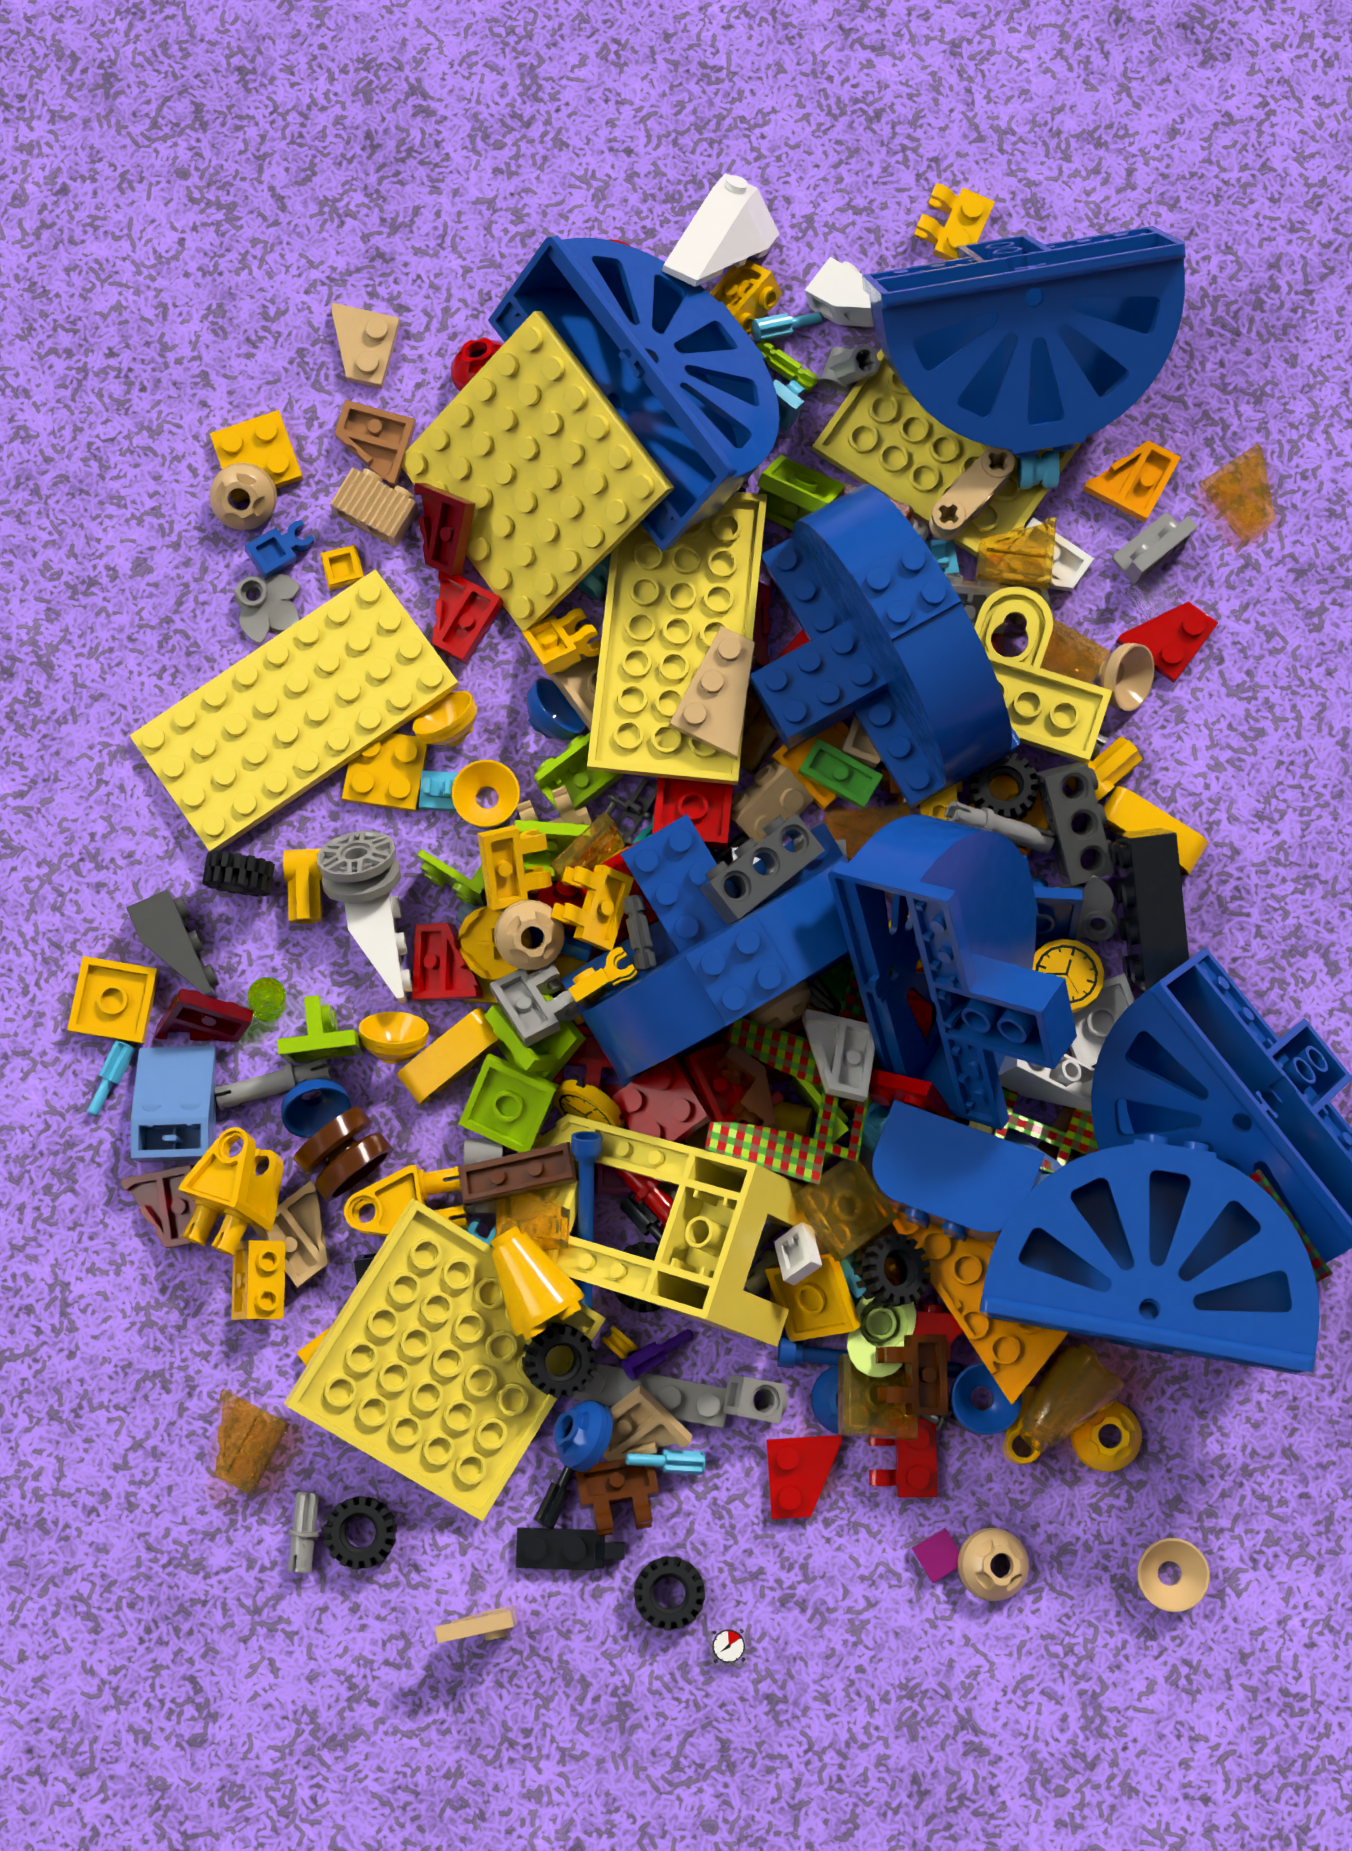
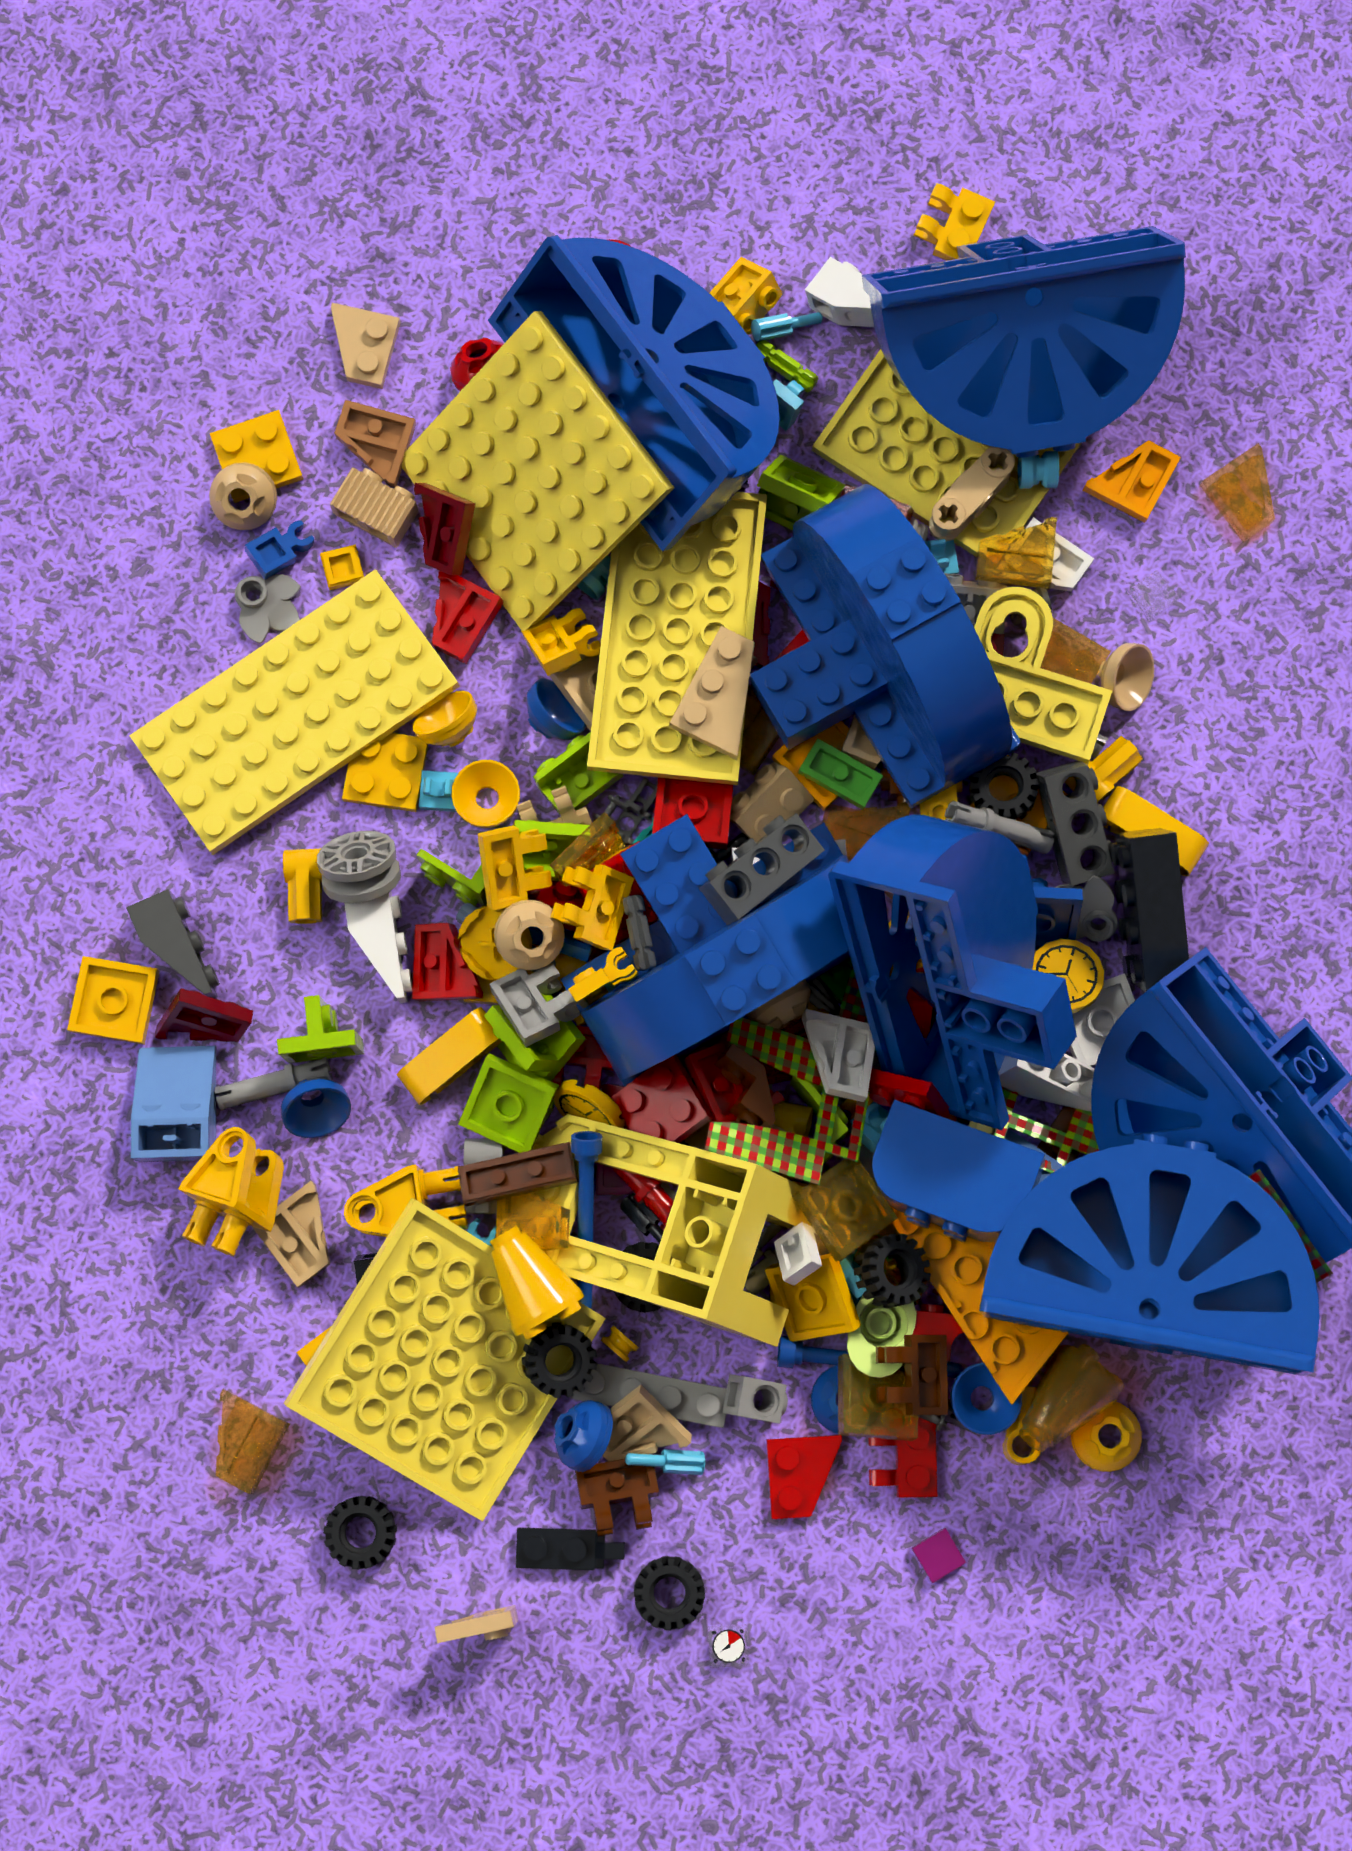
(112, 1072): medium azure axle -> none
(164, 1203): wing -> none
(238, 873): black tyre -> none
(258, 1280): yellow bracket -> none
(268, 991): clear neon green wheel -> none
(303, 1532): light grey axle -> none
(343, 1153): reddish brown wheel -> none
(393, 1035): yellow piece -> none
(555, 1499): black axle -> none
(653, 1355): dark purple axle -> none
(723, 233): white wedge -> none
(848, 366): light grey piece -> none
(975, 1563): tan piece -> none
(1153, 546): light grey bracket -> none
(1172, 637): red wing -> none
(1193, 1578): tan piece -> none

